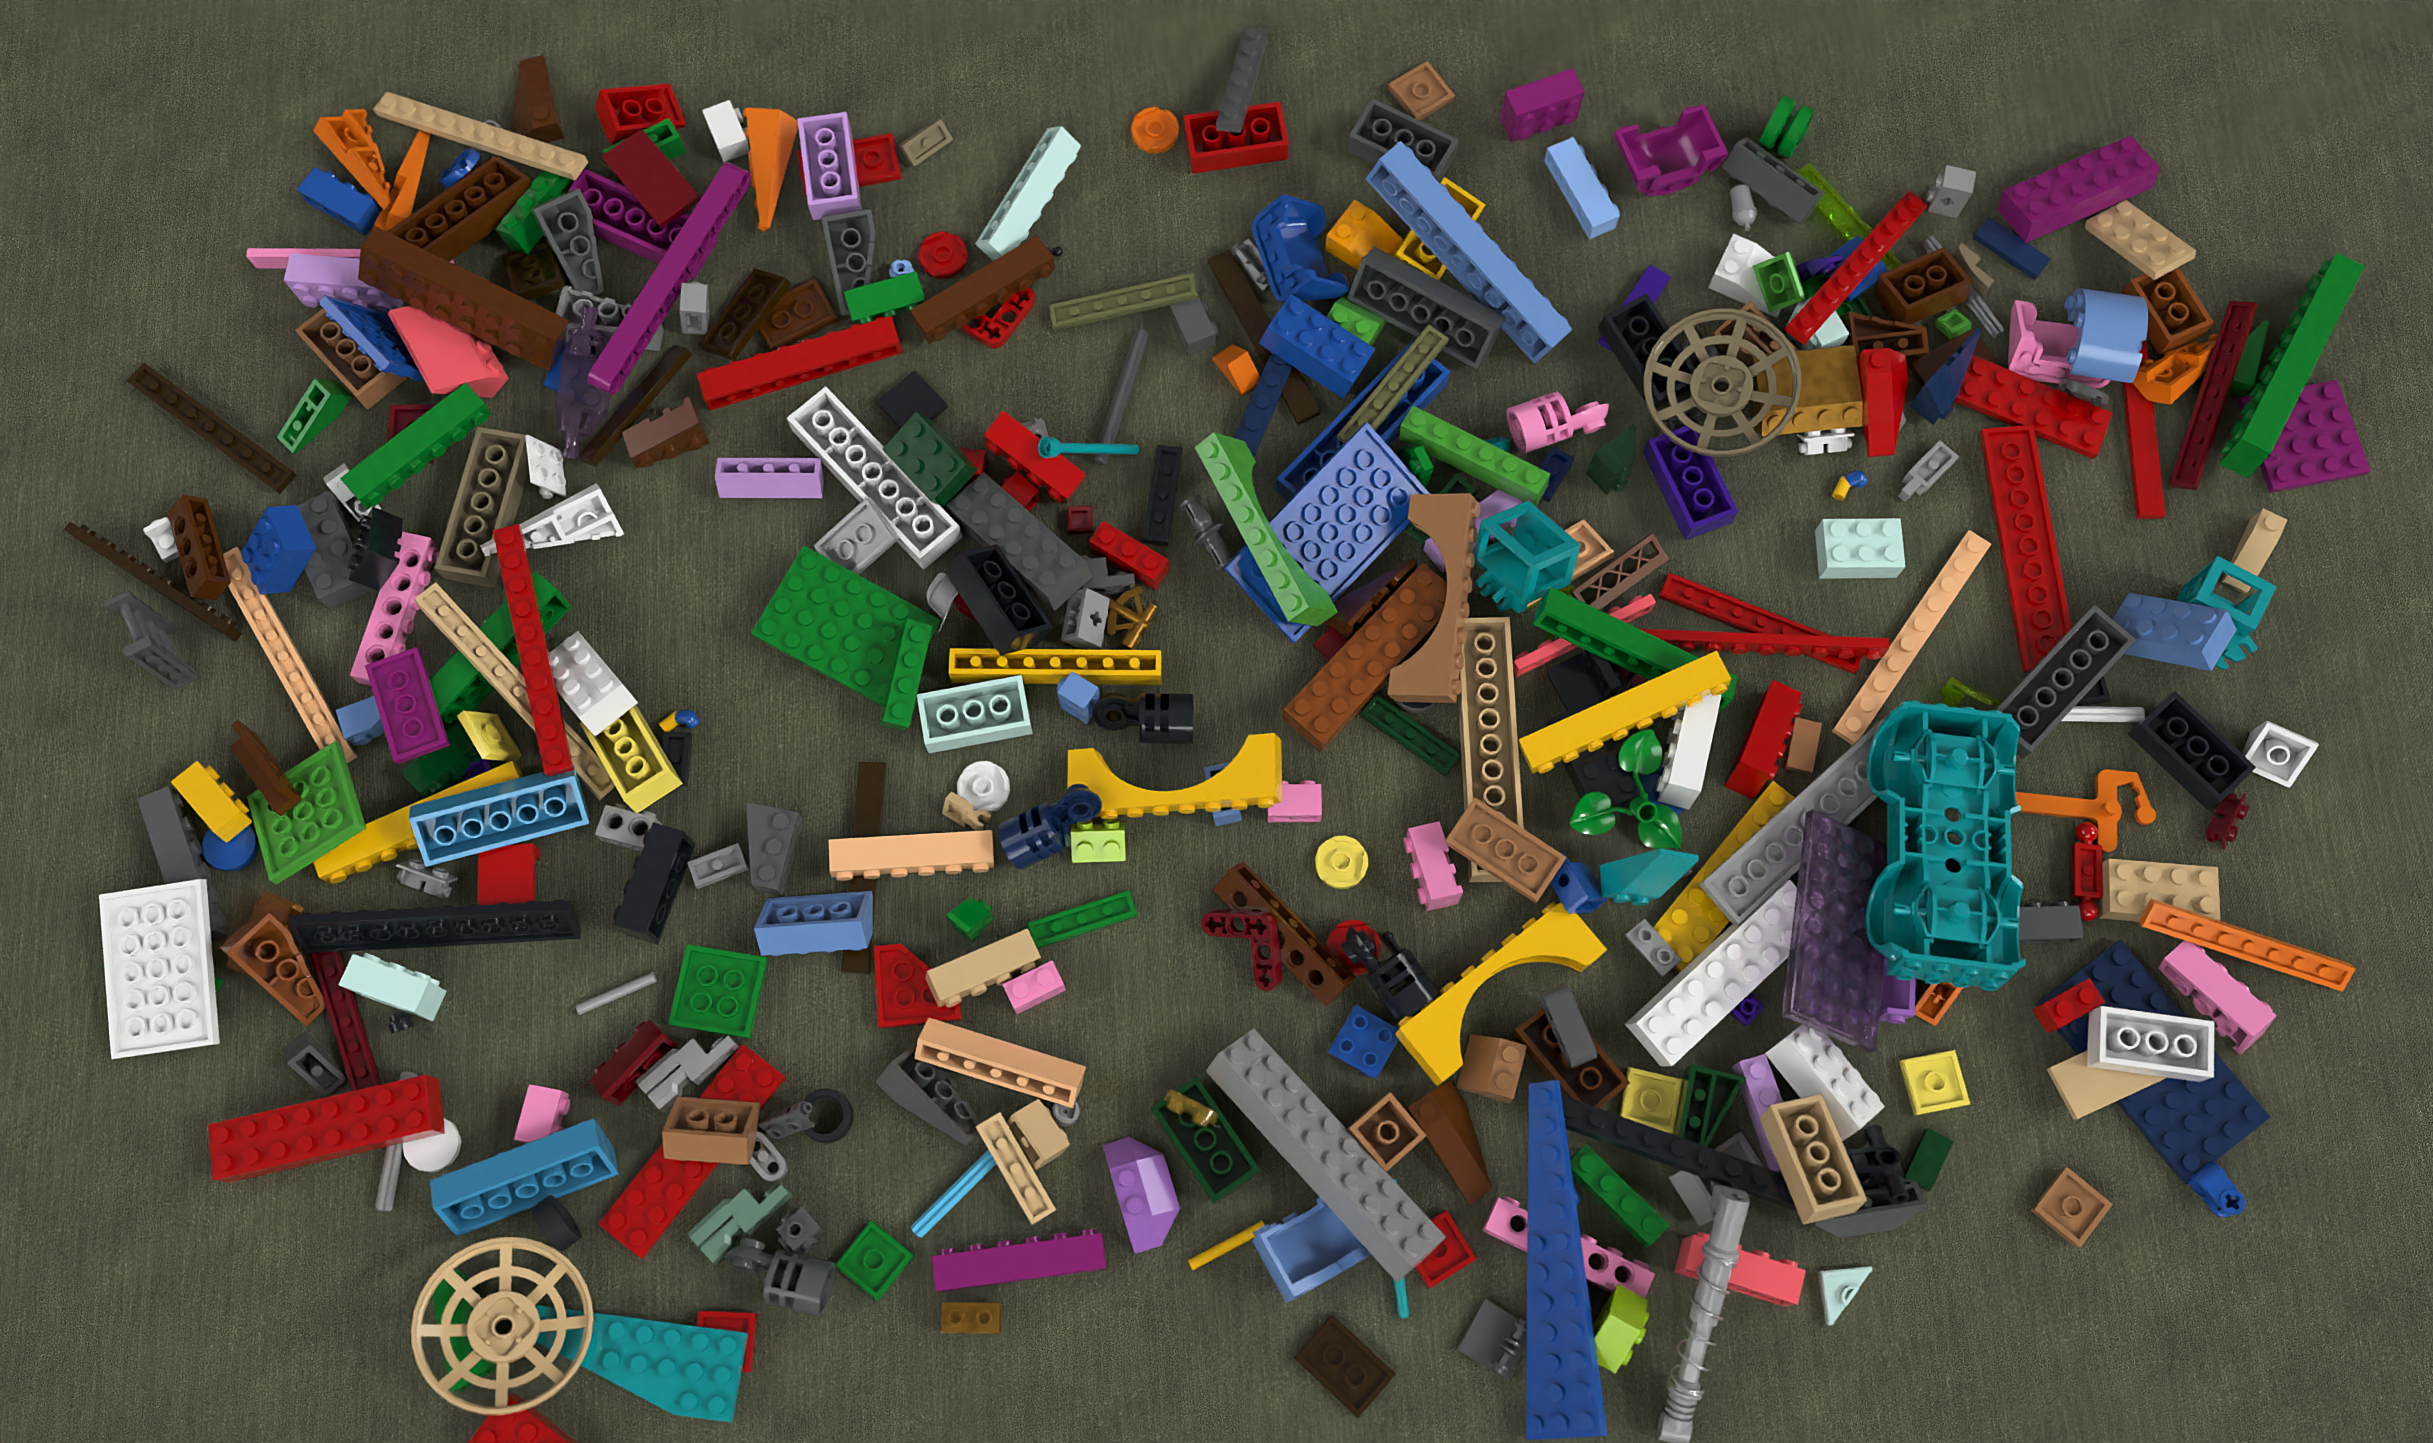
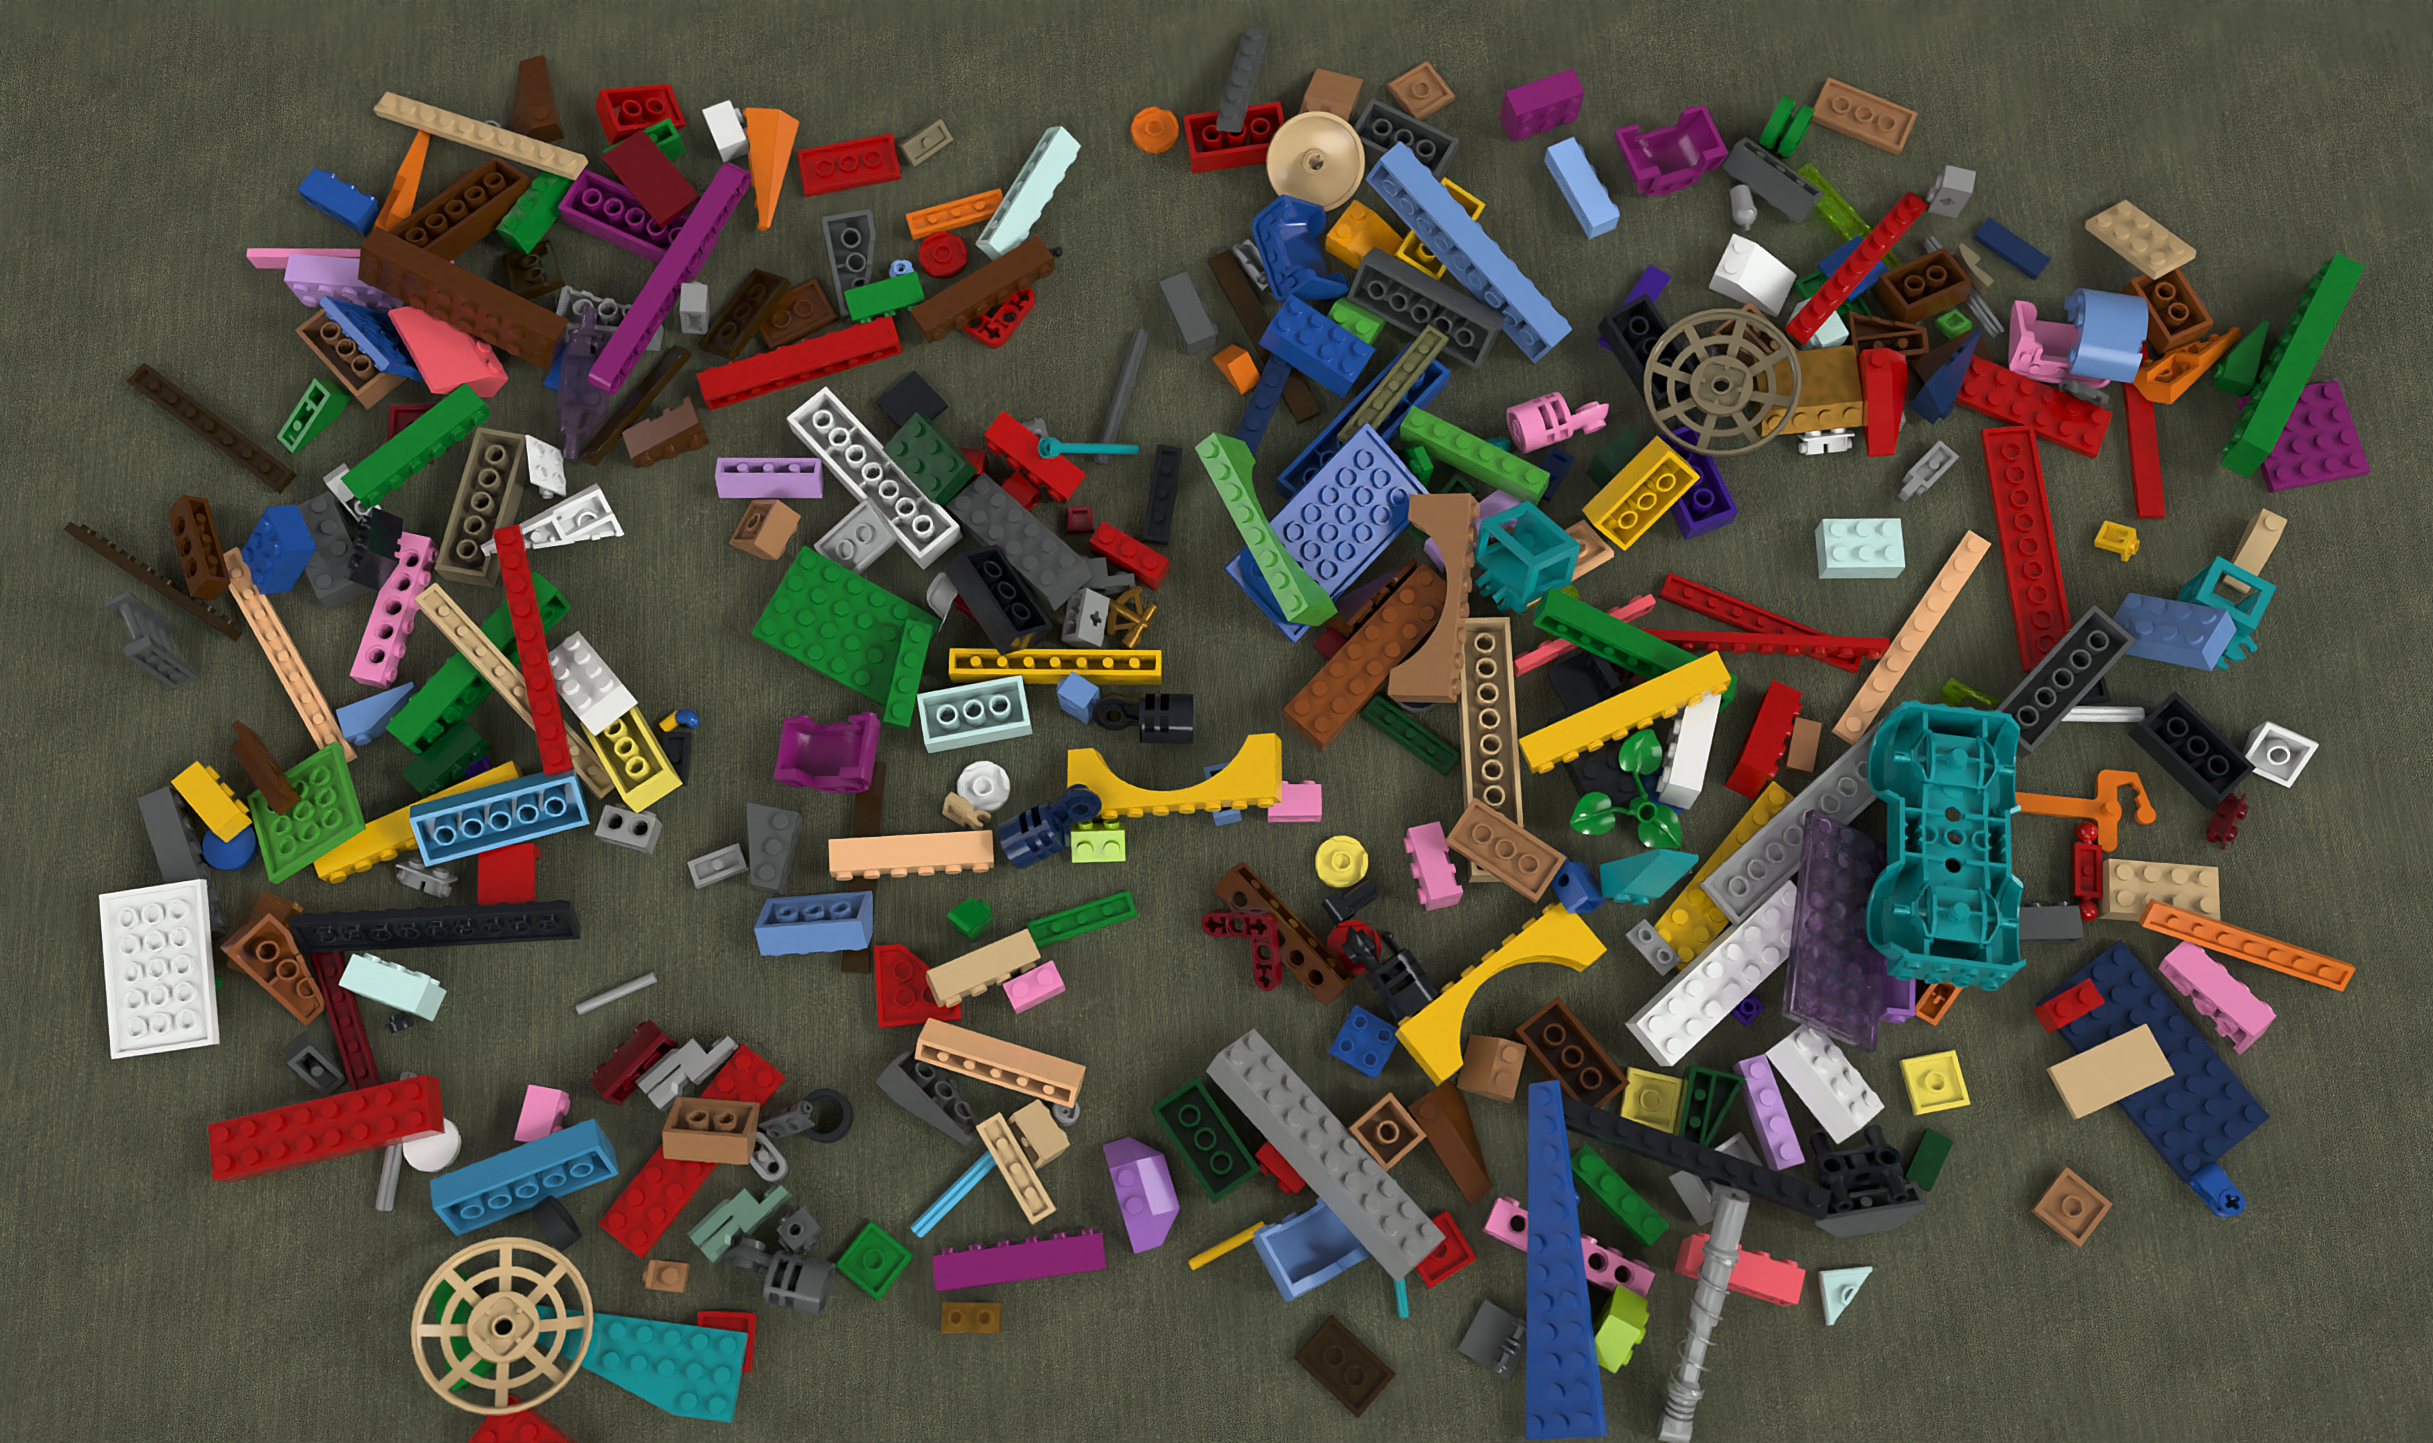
(163, 538): white bracket -> none
(352, 144): orange wedge -> none
(407, 705): magenta plate -> none
(460, 167): blue tile -> none
(489, 736): light yellow tile -> none
(570, 233): dark grey wedge -> none
(654, 883): black brick -> none
(666, 1276): none -> medium nougat bracket
(718, 991): green plate -> none
(765, 529): none -> medium nougat slope
(828, 756): none -> magenta cylinder
(829, 165): lavender brick -> none
(954, 214): none -> orange plate
(1123, 301): olive tile -> none
(1201, 1114): clear yellow plate -> none
(1207, 532): dark grey piece -> none
(1273, 1162): none -> red brick
(1316, 159): none -> tan dish
(1332, 94): none -> medium nougat slope
(1343, 905): none -> black piece
(1567, 1025): dark grey beam -> none
(1622, 580): reddish brown fence -> none
(1640, 493): none -> yellow brick
(1779, 282): bright green slope -> none
(1812, 1159): tan brick -> none
(1818, 266): dark purple slope -> none
(1848, 480): arm -> none
(1863, 116): none -> medium nougat tile
(2078, 188): magenta brick -> none
(2117, 539): none -> yellow bracket
(2150, 1044): white brick -> none
(2213, 395): dark red tile -> none

